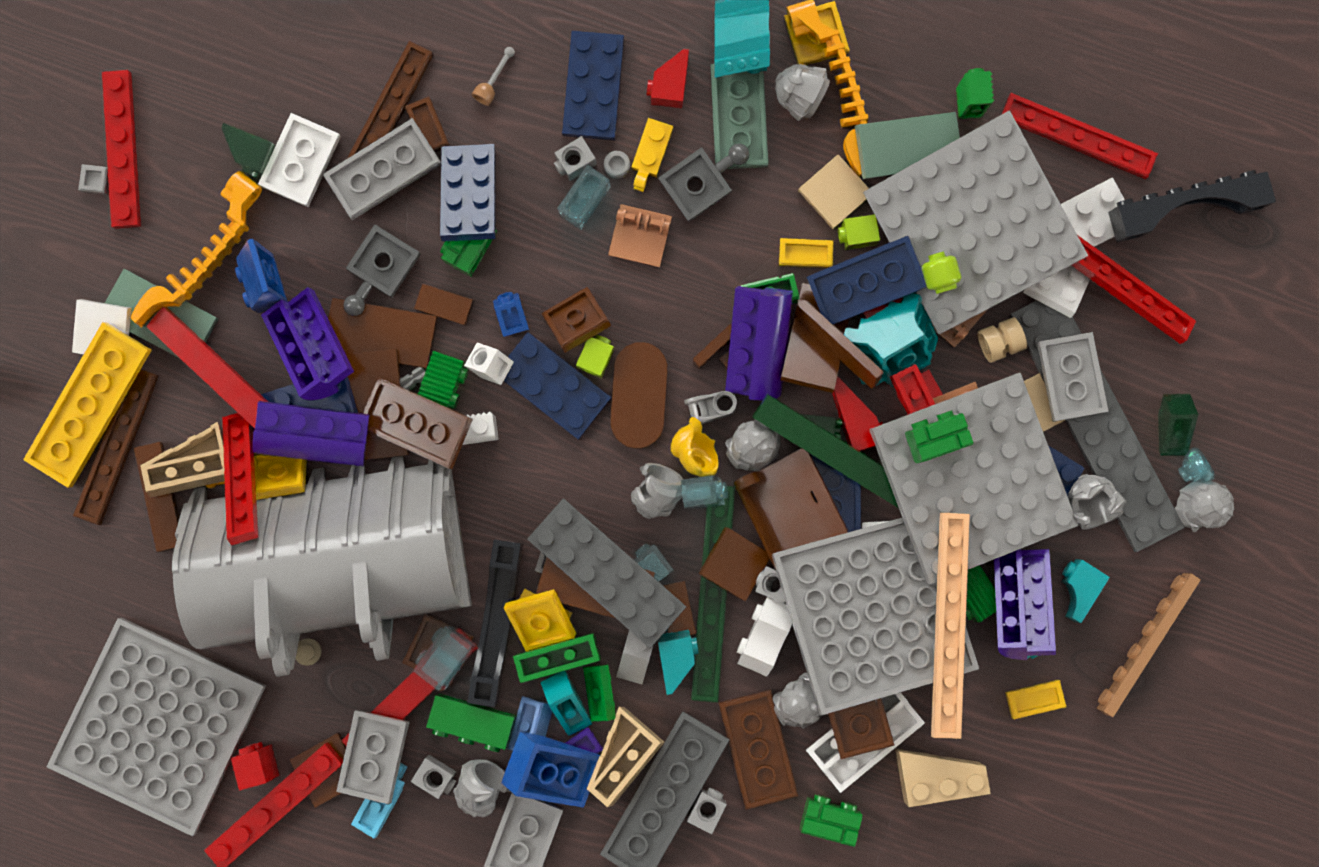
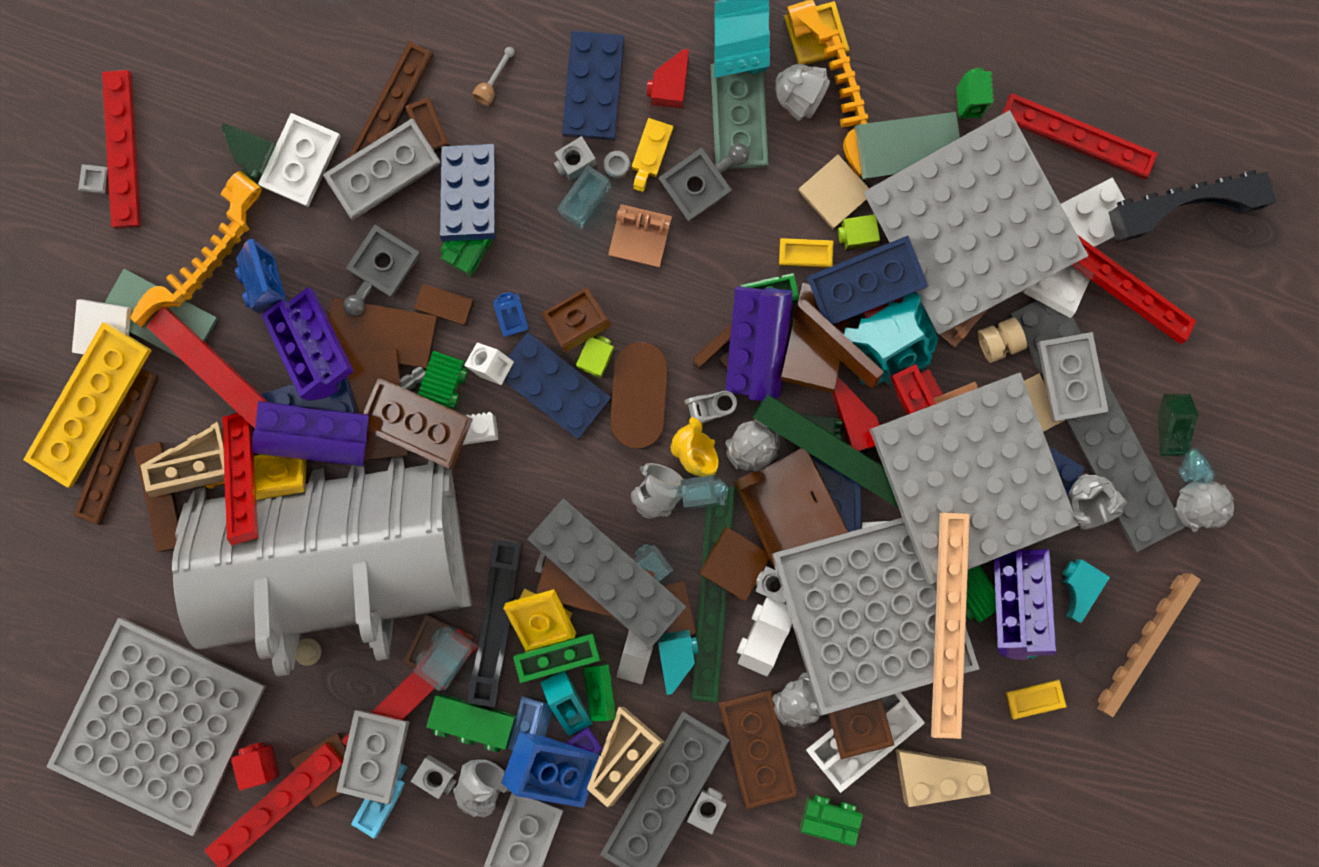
(939, 437): green brick -> none
(941, 272): lime head -> none

